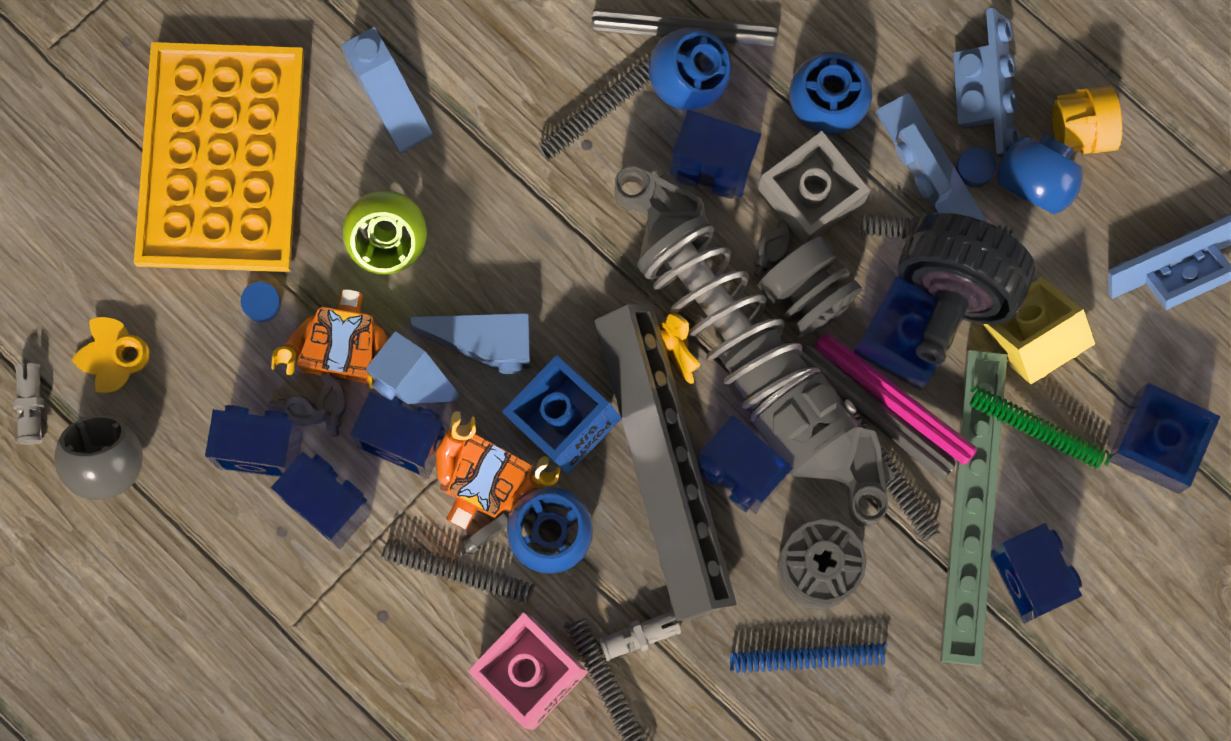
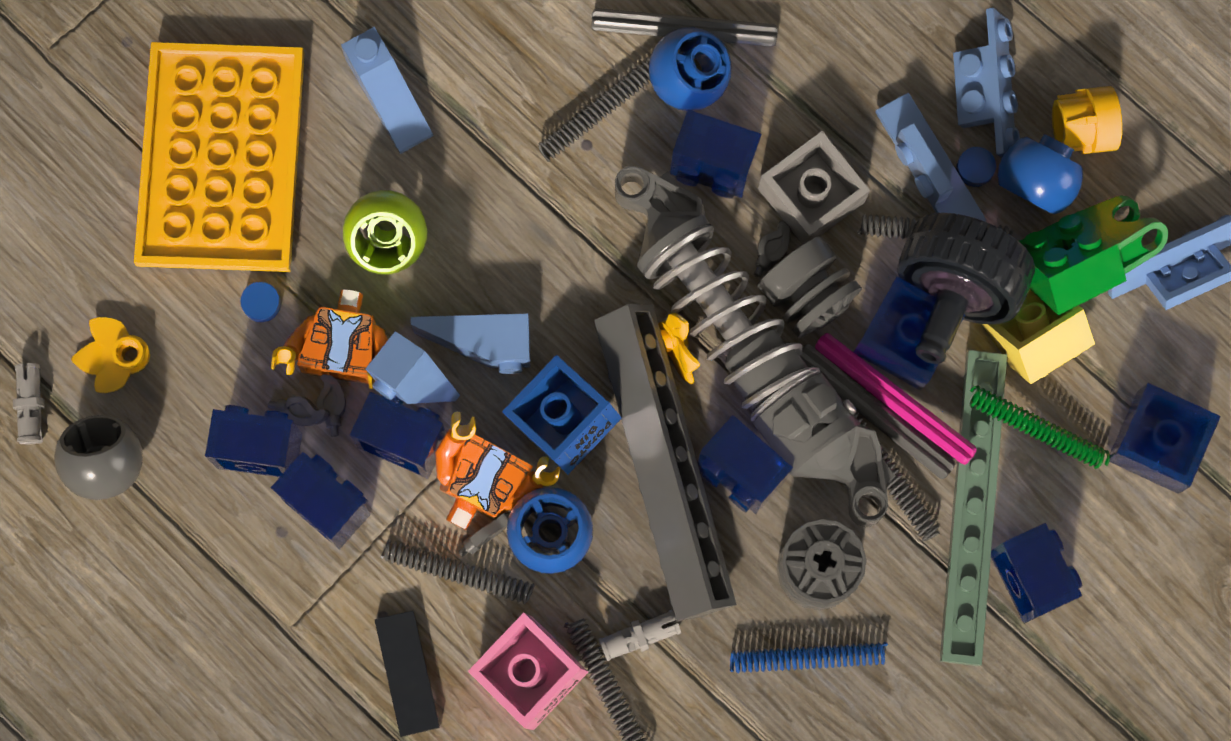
(407, 673): none -> black tile
(839, 69): blue wheel -> none
(1090, 252): none -> green brick

